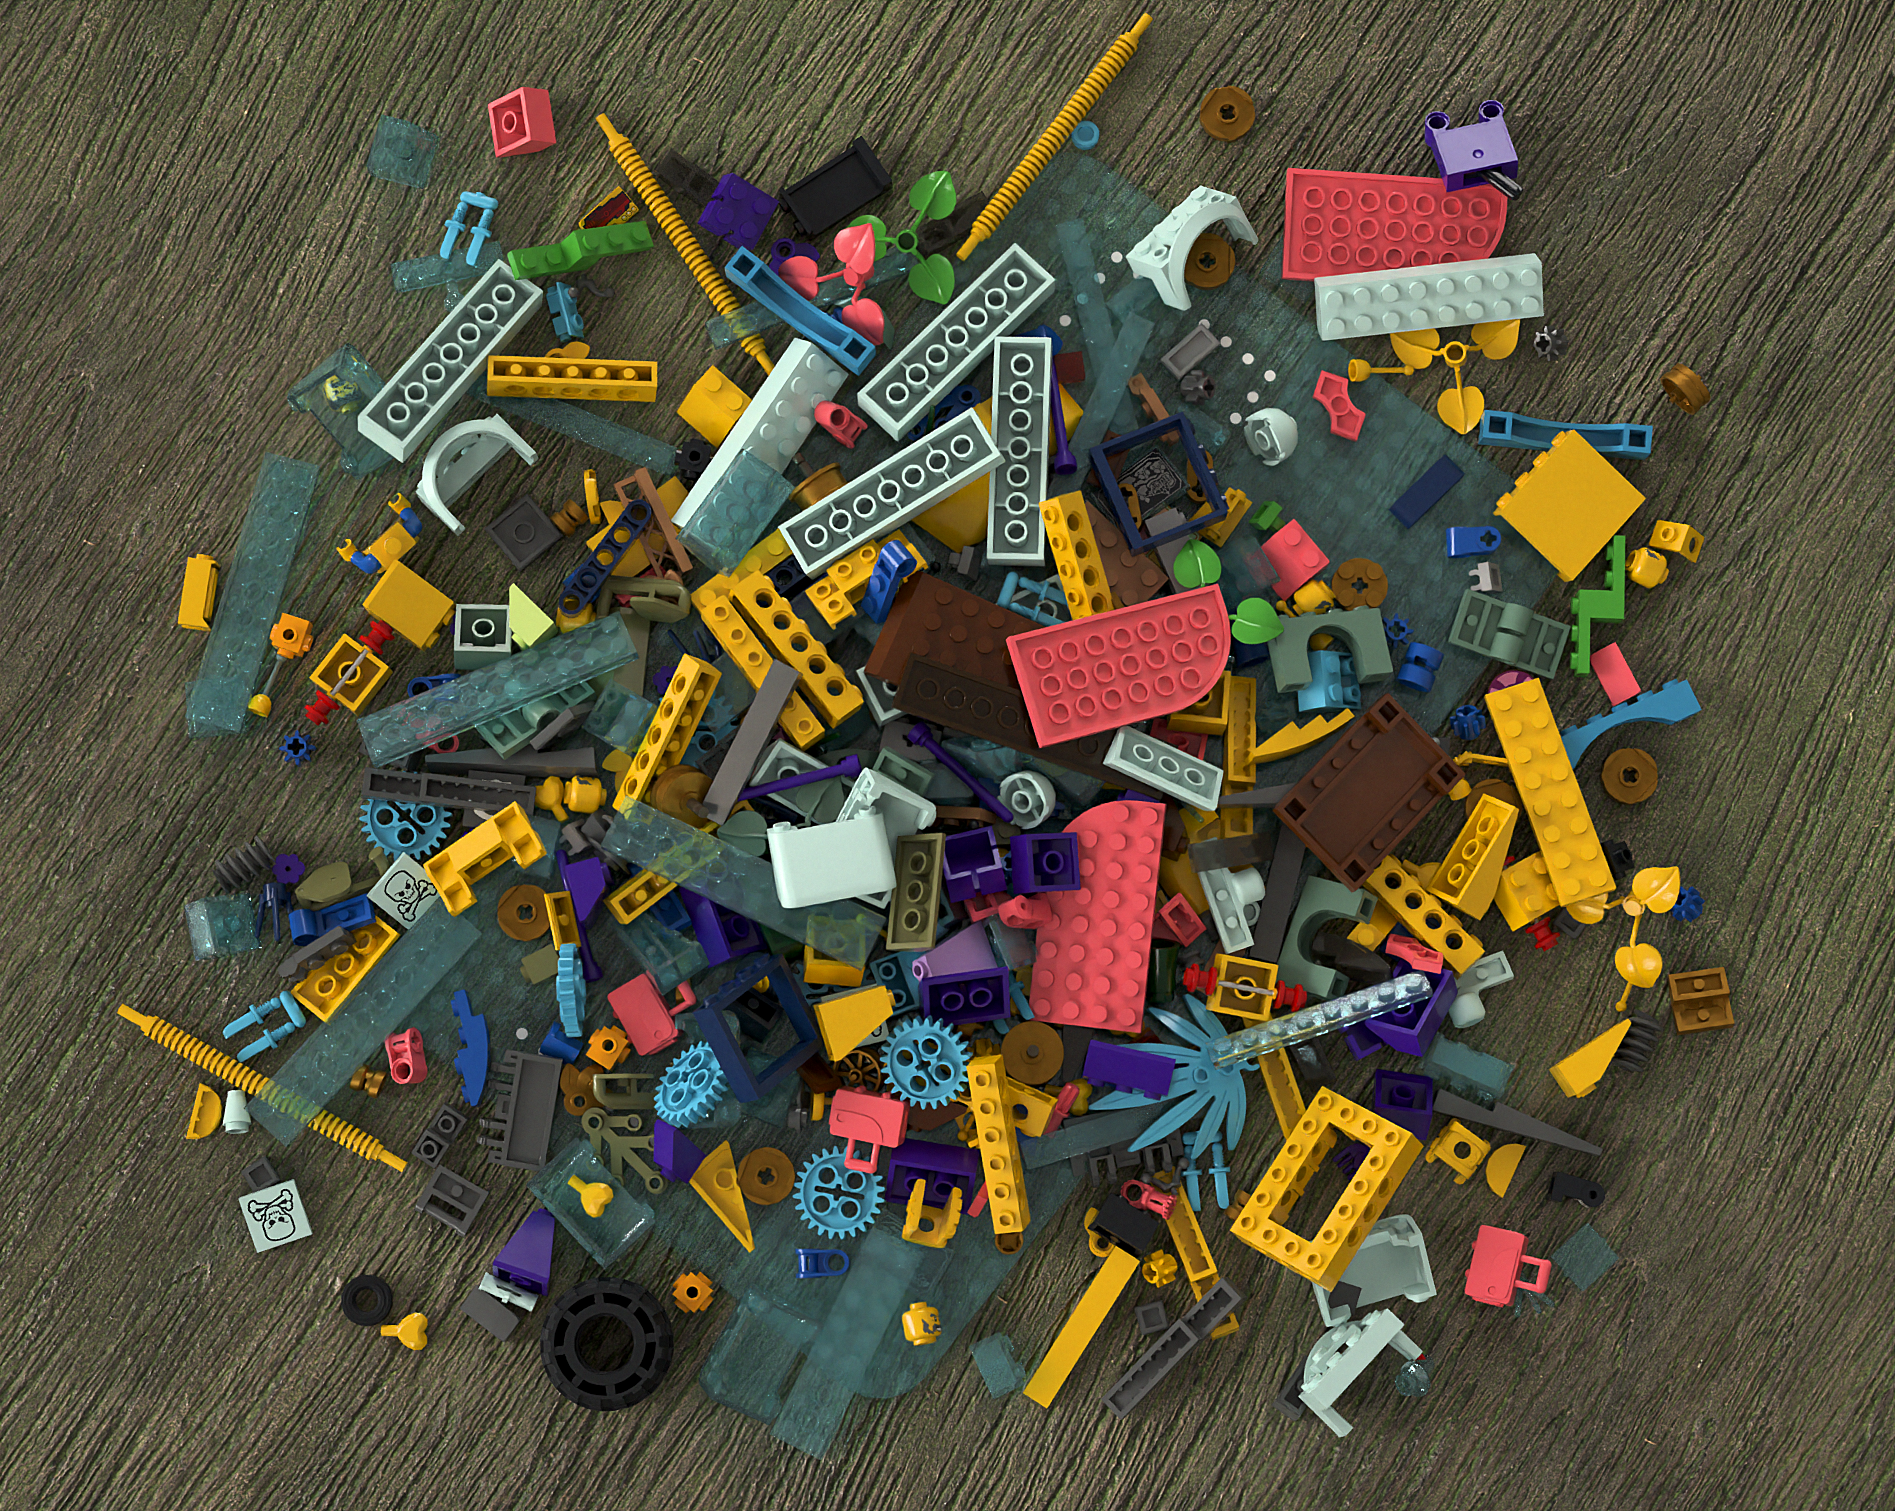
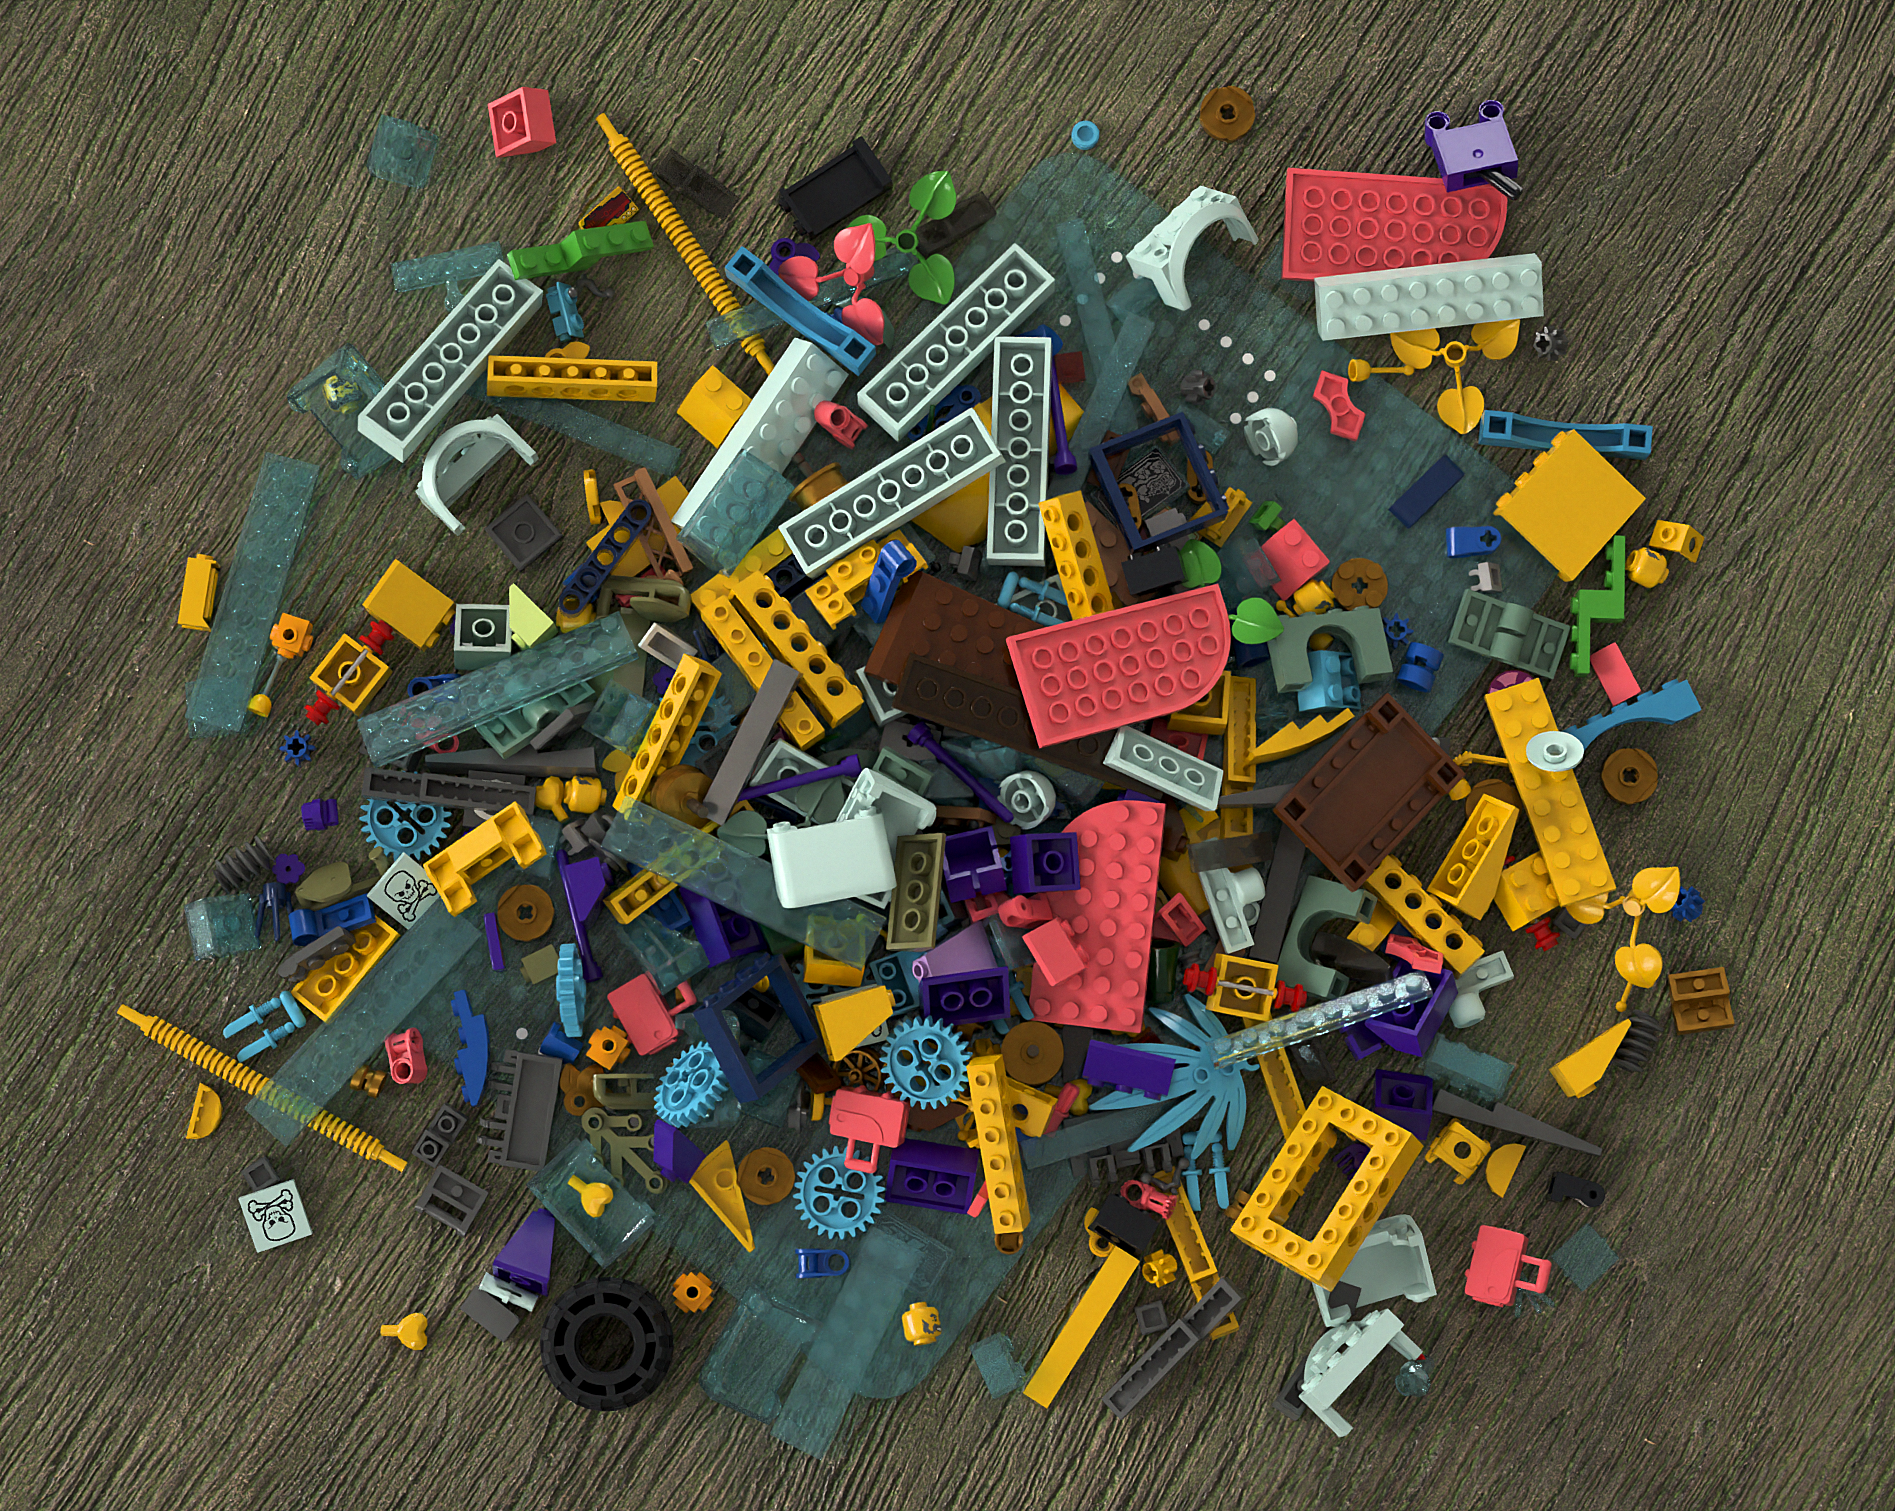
(236, 1117): light aqua cone -> none
(320, 814): none -> dark purple piece
(379, 1313): black tyre -> none
(389, 545): torso -> none
(480, 233): medium azure piece -> none
(494, 942): none -> dark purple tile
(562, 919): yellow slope -> none
(564, 522): pearl gold wheel -> none
(666, 645): none -> white slope
(689, 469): black brick -> none
(743, 211): dark purple piece -> none
(943, 1220): yellow piece -> none
(1054, 137): yellow hose -> none
(1057, 951): none -> coral slope
(1154, 571): none -> black brick
(1190, 352): light grey tile -> none
(1217, 274): pearl gold plate -> none
(1424, 873): yellow rock -> none
(1468, 722): blue gear -> none
(1555, 751): none -> light aqua dish
(1618, 858): black brick -> none
(1685, 388): pearl gold wheel -> none

